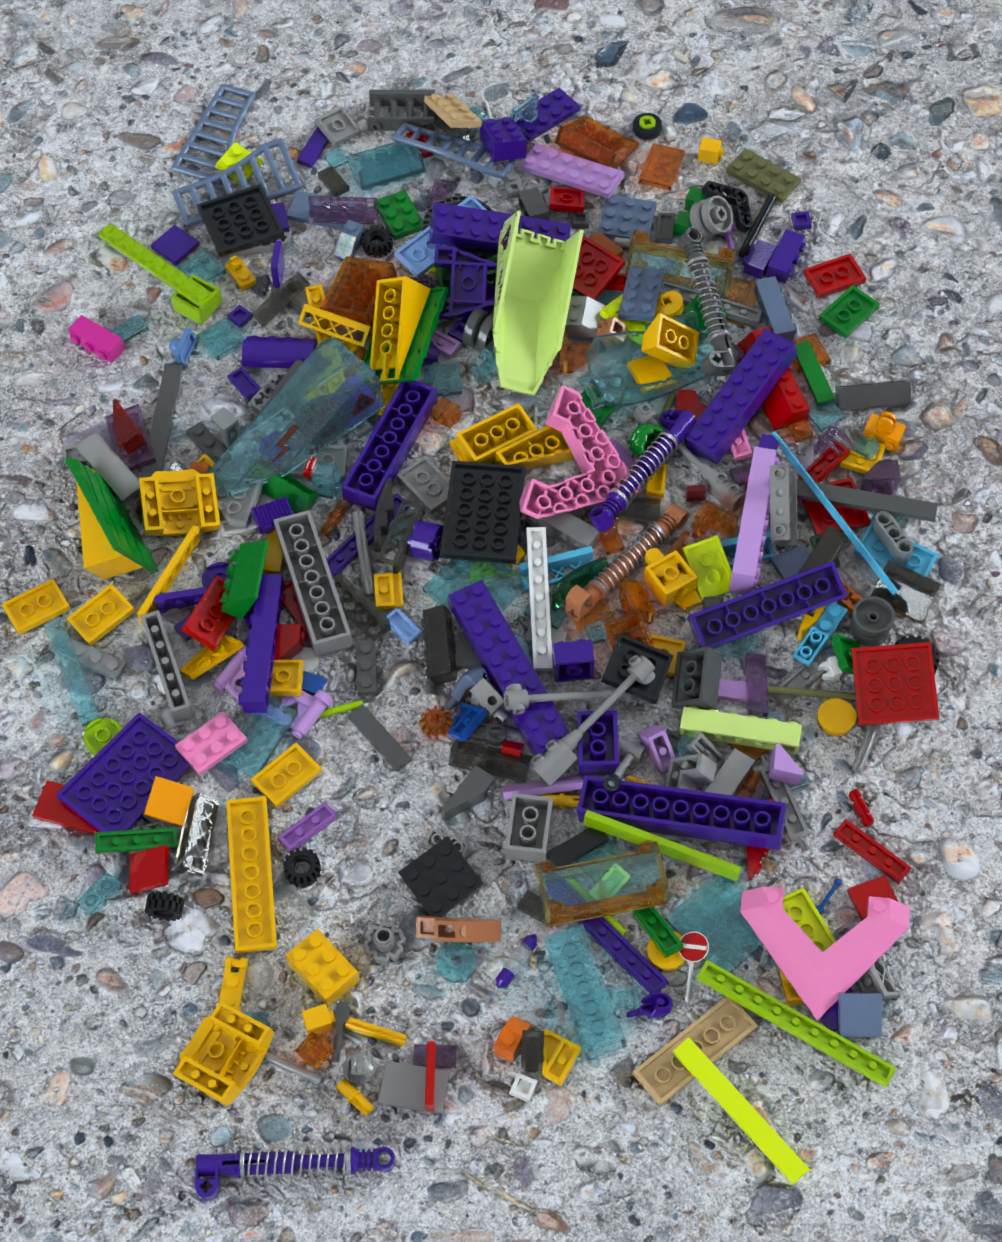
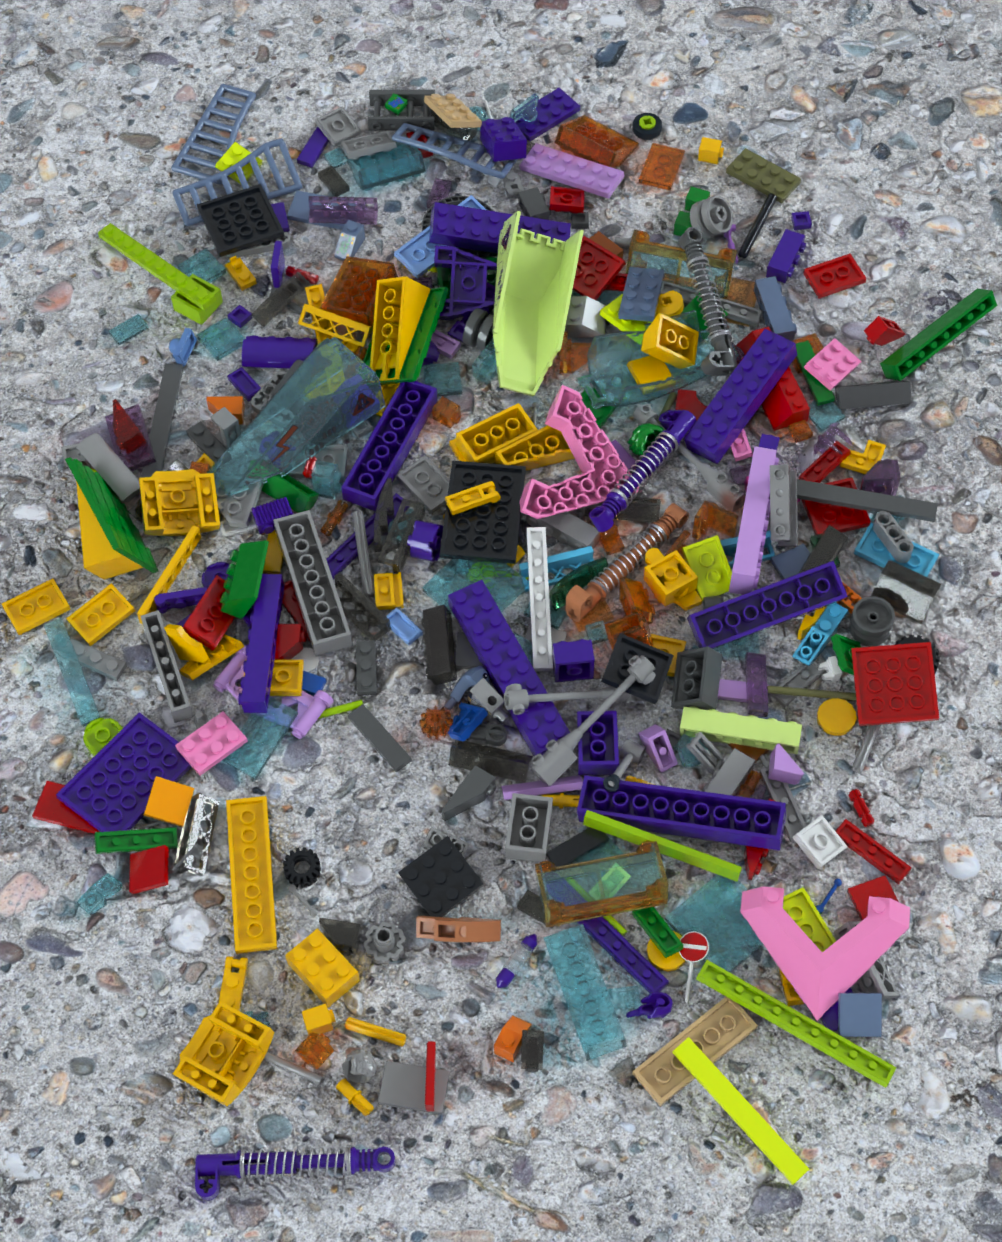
(96, 339): dark pink brick -> none
(164, 906): black tyre -> none
(175, 245): dark purple tile -> none
(184, 645): none -> yellow tile
(233, 404): none -> orange slope
(286, 775): yellow plate -> none
(307, 827): medium lavender tile -> none
(312, 278): none -> red axle
(341, 1015): dark grey piece -> none
(342, 934): none -> clear smoke slope
(368, 145): none -> light grey plate
(374, 234): black tyre -> none
(396, 103): none -> green tile
(399, 214): green plate -> none
(445, 1055): clear purple tile -> none
(459, 973): clear light blue plate -> none
(472, 498): none -> yellow plate
(512, 748): red tile -> none
(523, 1087): white tile -> none
(558, 1057): yellow wing -> none
(610, 326): nougat brick -> none
(624, 215): sand blue plate -> none
(656, 485): yellow tile -> none
(665, 228): dark grey tile -> none
(690, 771): light grey brick -> none
(695, 493): dark red tile -> none
(737, 198): black beam -> none
(758, 259): dark purple brick -> none
(819, 842): none -> white tile
(832, 364): none -> bright pink plate
(840, 521): medium azure piece -> none
(849, 311): green plate -> none
(867, 447): clear light blue slope -> none
(883, 331): none -> red slope
(885, 430): light orange brick -> none
(938, 334): none -> green brick

